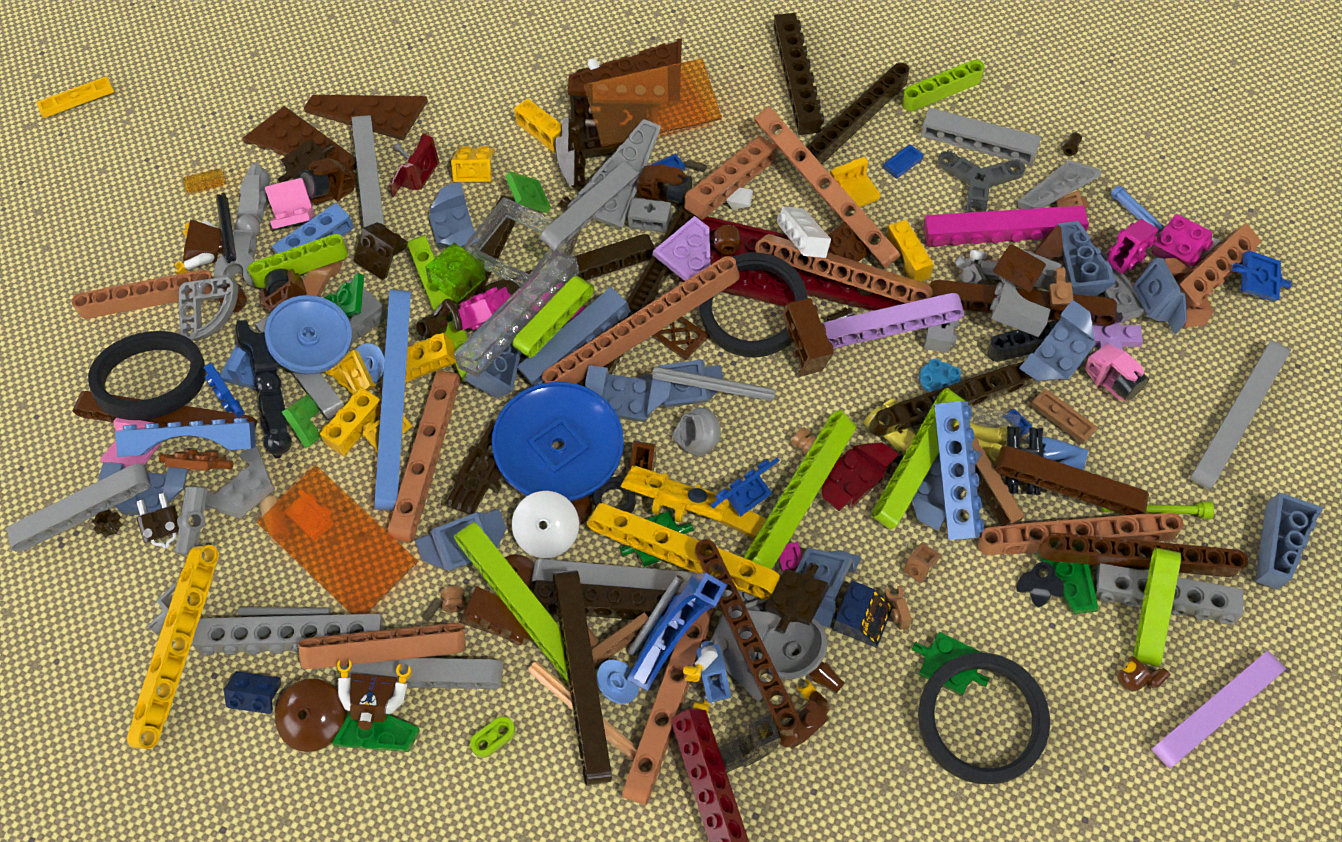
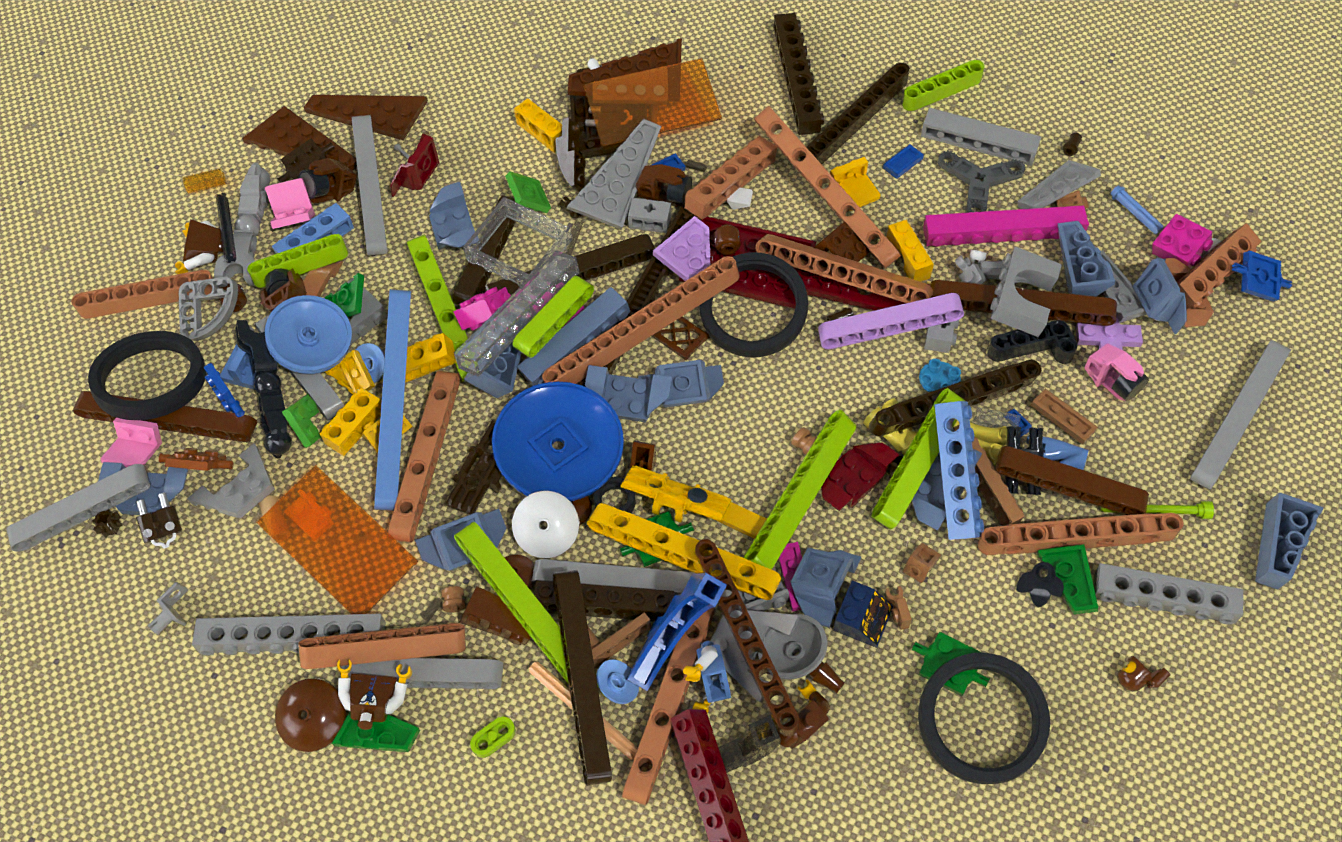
(75, 97): yellow plate -> none
(139, 441): medium blue arch -> none
(167, 662): yellow beam -> none
(192, 506): light grey piece -> none
(251, 692): dark blue bracket -> none
(282, 611): light grey bar -> none
(377, 249): dark brown bracket -> none
(437, 323): dark brown piece -> none
(455, 272): clear neon green brick -> none
(472, 164): yellow bracket -> none
(589, 206): light grey beam -> none
(656, 614): light grey bar -> none
(698, 431): light grey helmet -> none
(713, 383): light grey axle -> none
(747, 493): blue bracket -> none
(797, 597): dark brown plate -> none
(804, 232): white brick -> none
(809, 336): reddish brown wedge -> none
(1019, 267): reddish brown bracket -> none
(1052, 244): reddish brown slope -> none
(1060, 292): medium nougat plate -> none
(1063, 347): sand blue piece -> none
(1132, 246): dark pink brick -> none
(1157, 606): lime beam -> none
(1199, 556): reddish brown beam -> none
(1218, 709): lavender beam -> none

